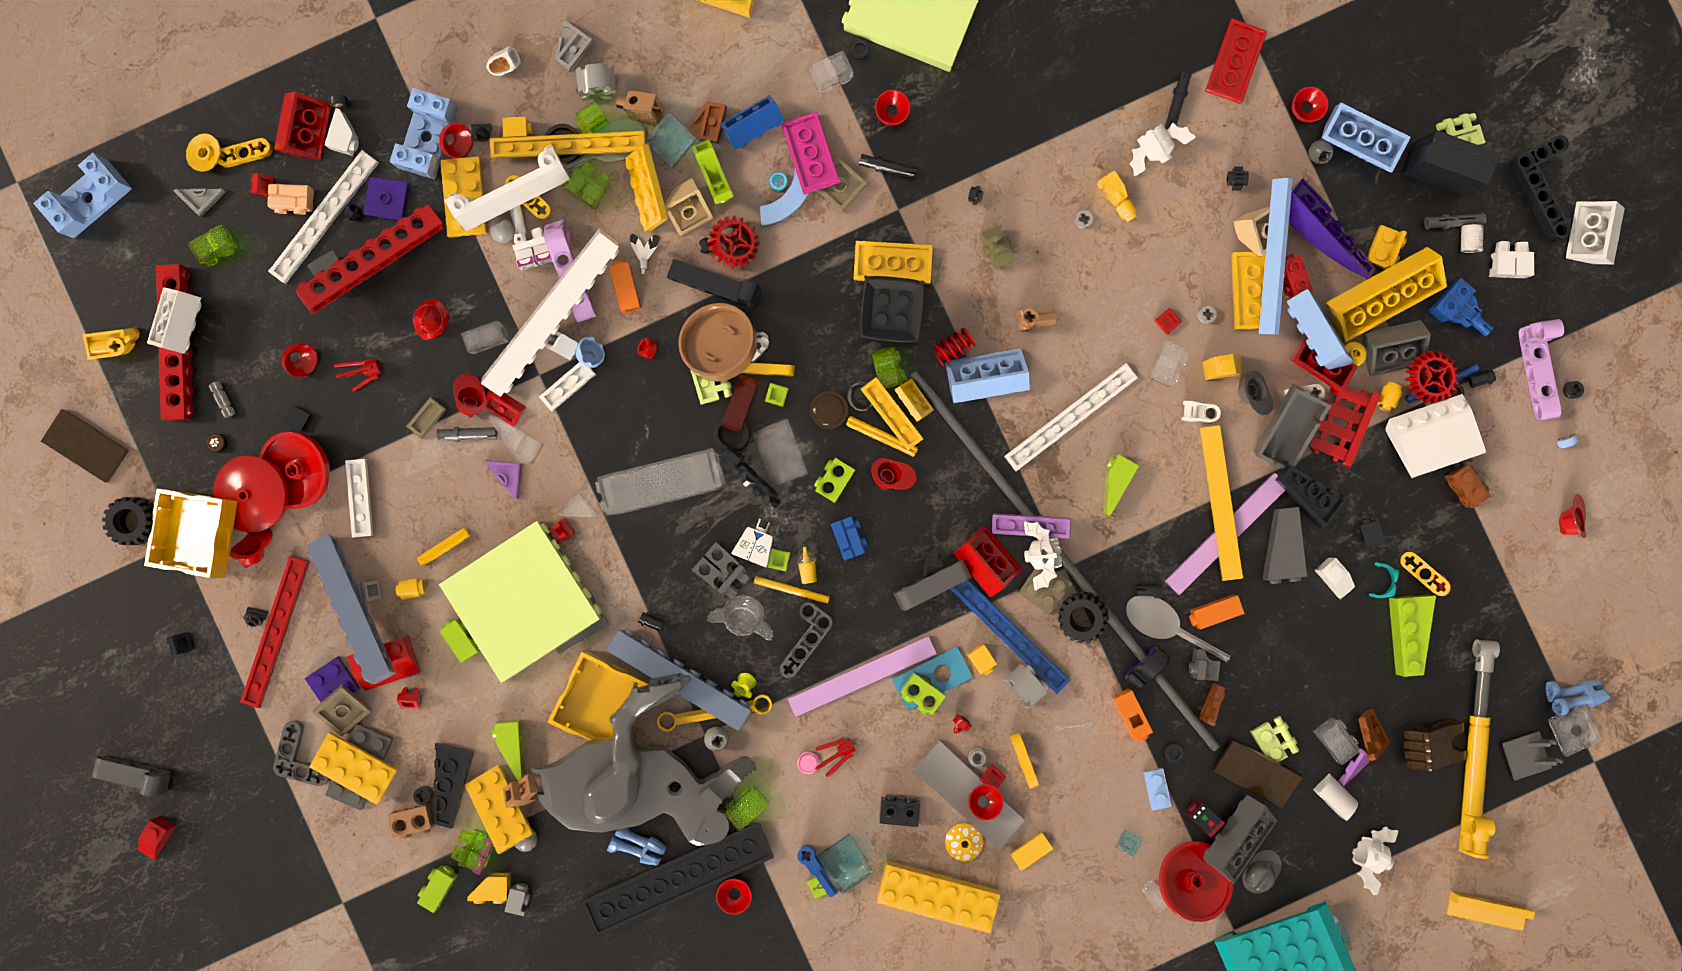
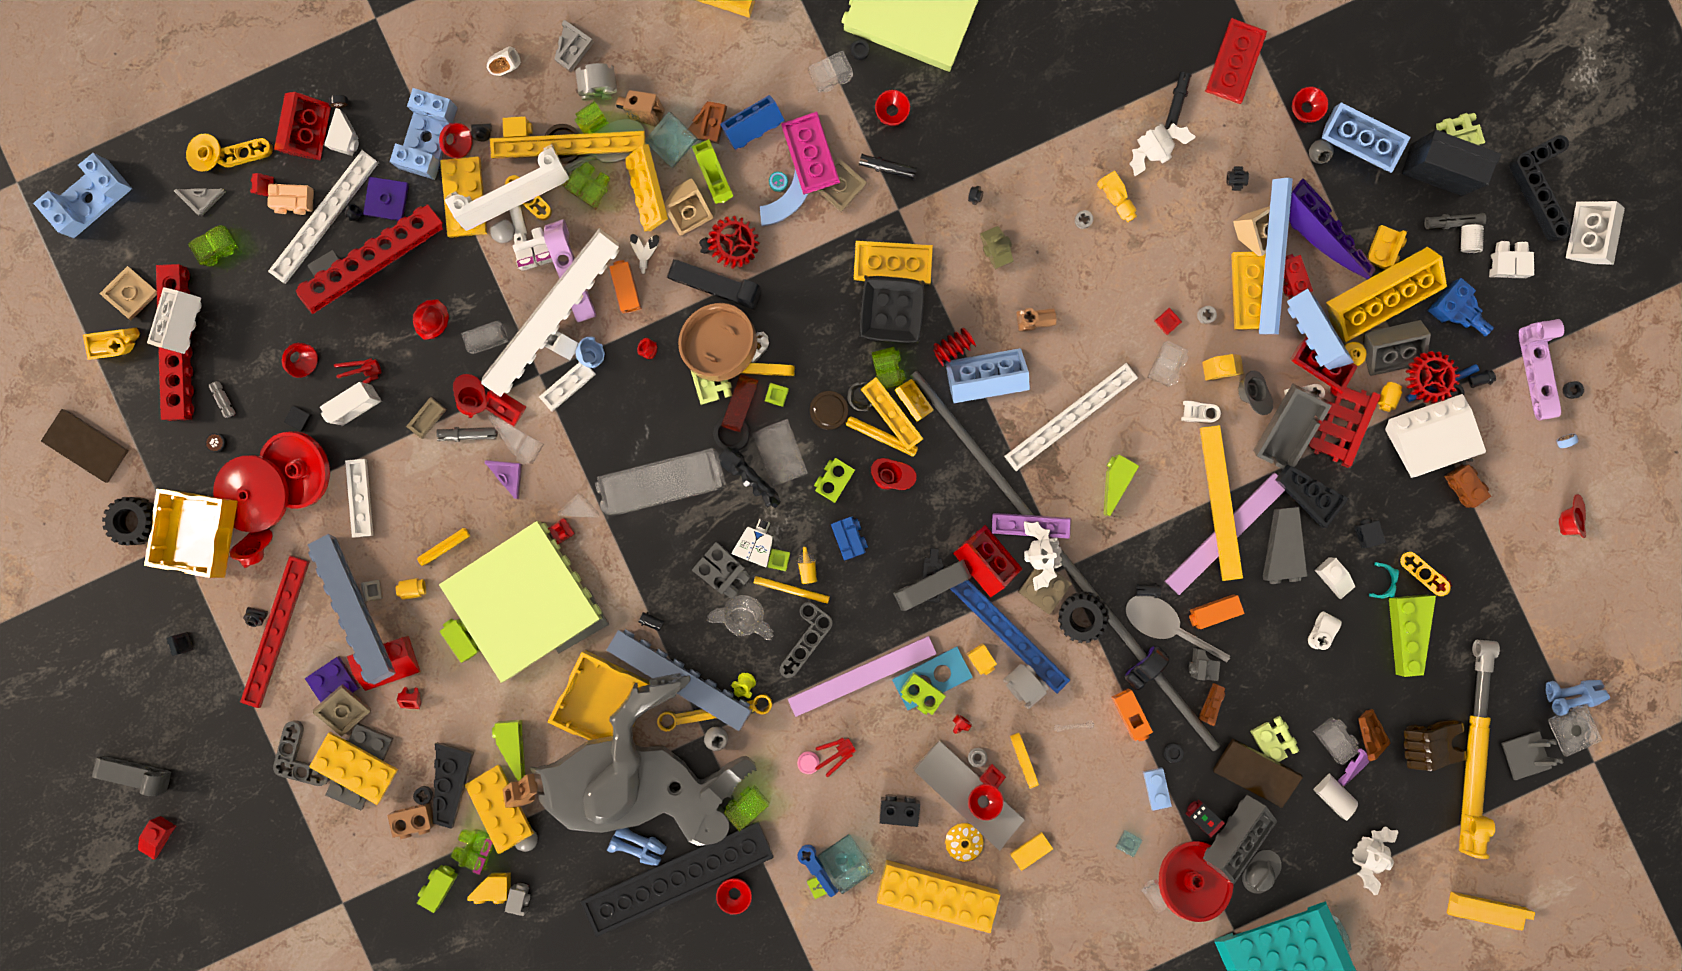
(129, 293): none -> tan plate
(350, 404): none -> white window
(1325, 629): none -> white piece

